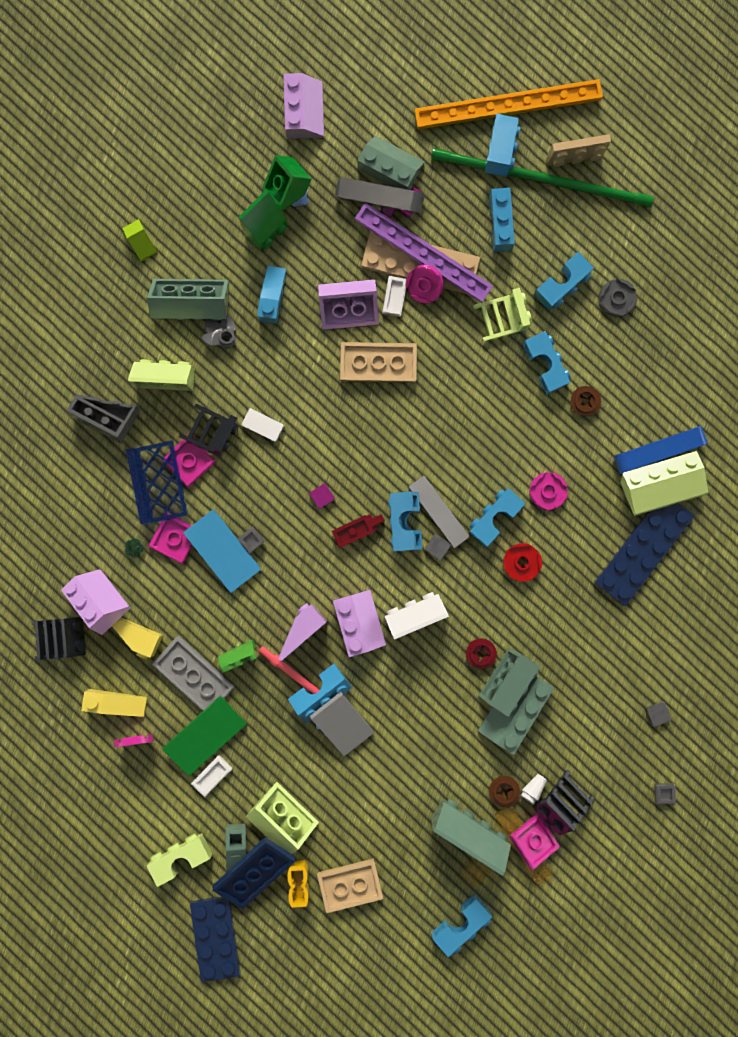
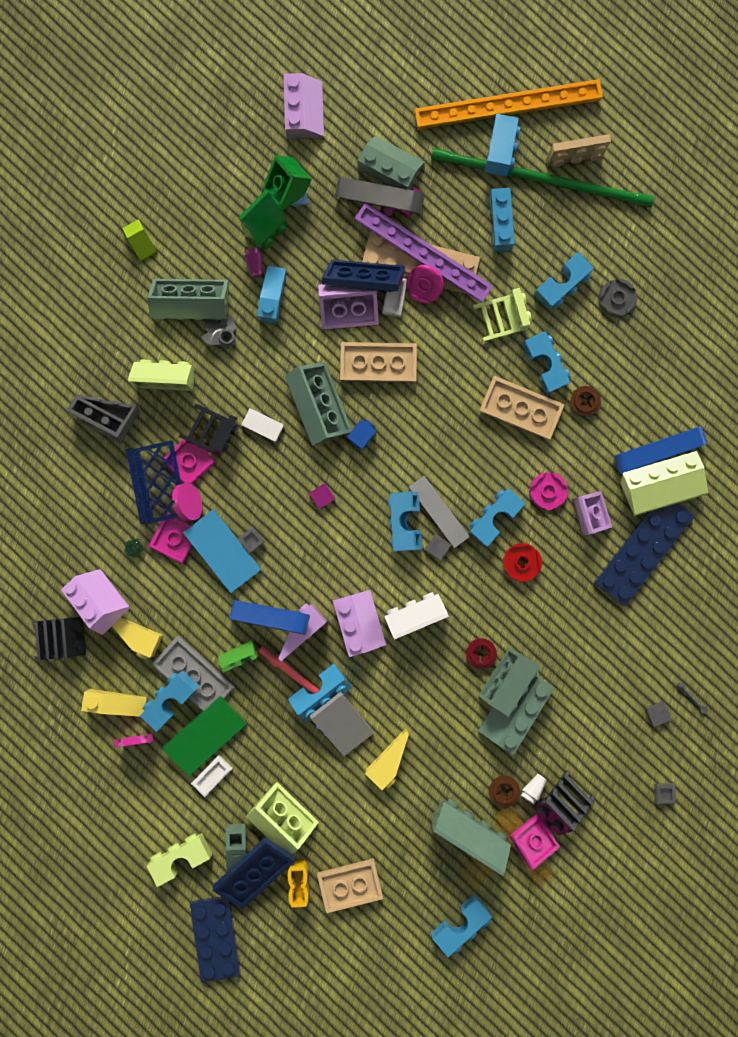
(158, 712): none -> dark azure arch
(187, 502): none -> dark pink tile
(254, 261): none -> magenta cone
(269, 617): none -> blue beam
(318, 403): none -> sand green slope
(356, 529): dark red hinge -> none
(362, 434): none -> blue brick
(363, 275): none -> dark blue plate
(386, 764): none -> light yellow slope
(521, 408): none -> tan plate
(592, 513): none -> lavender slope
(703, 709): none -> dark grey hinge

